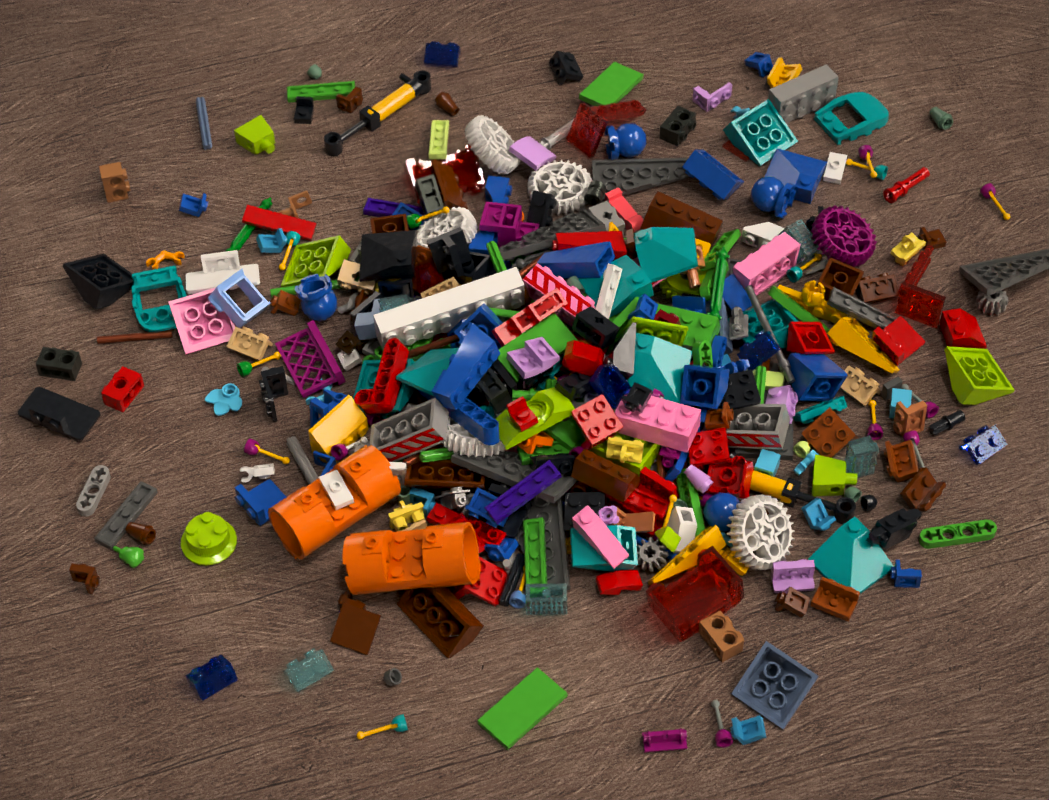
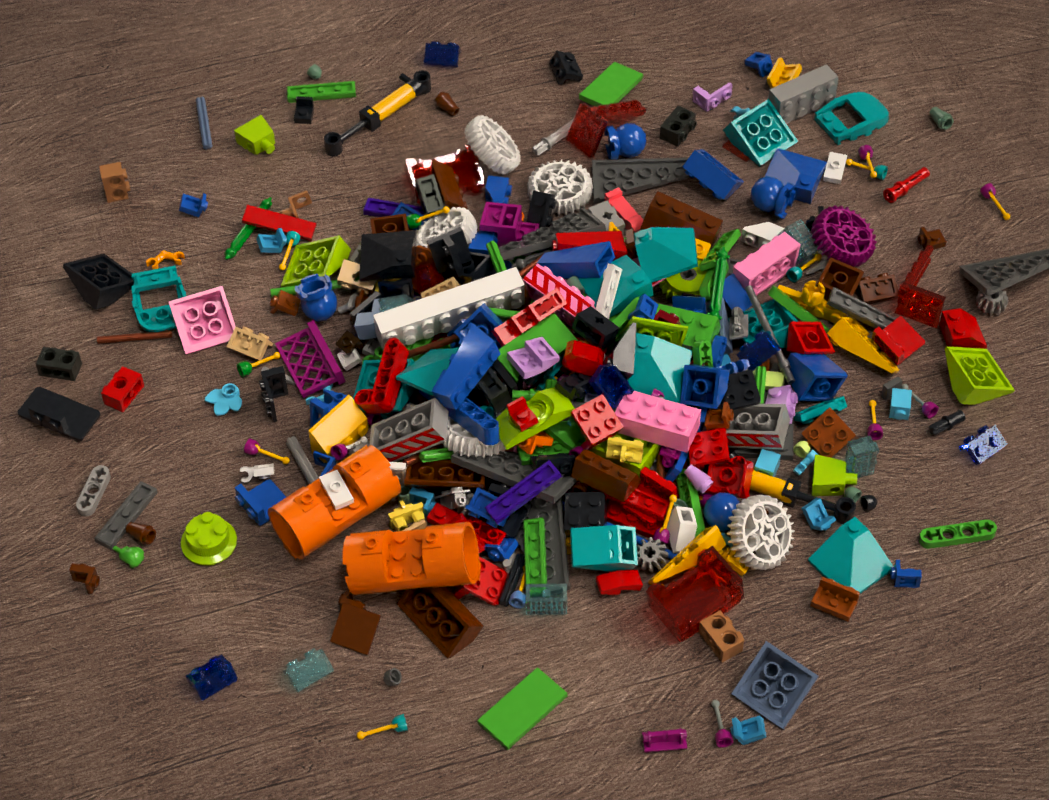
(218, 268): white bracket -> none
(223, 302): light blue piece -> none
(350, 102): reddish brown bracket -> none
(439, 139): yellowish green tile -> none
(531, 152): lavender slope -> none
(595, 192): pearl dark grey wheel -> none
(599, 536): bright pink slope -> none
(609, 510): lavender plate -> none
(637, 398): black bracket -> none
(641, 521): nougat bracket -> none
(668, 538): lime slope -> none
(692, 274): nougat bracket -> none
(792, 601): reddish brown bracket -> none
(793, 574): lavender bracket -> none
(859, 386): tan bracket -> none
(894, 528): black hinge -> none
(901, 460): dark orange bracket -> none
(907, 248): light yellow hips -> none
(909, 418): nougat bracket -> none
(914, 437): hinge -> none
(922, 490): reddish brown bracket -> none

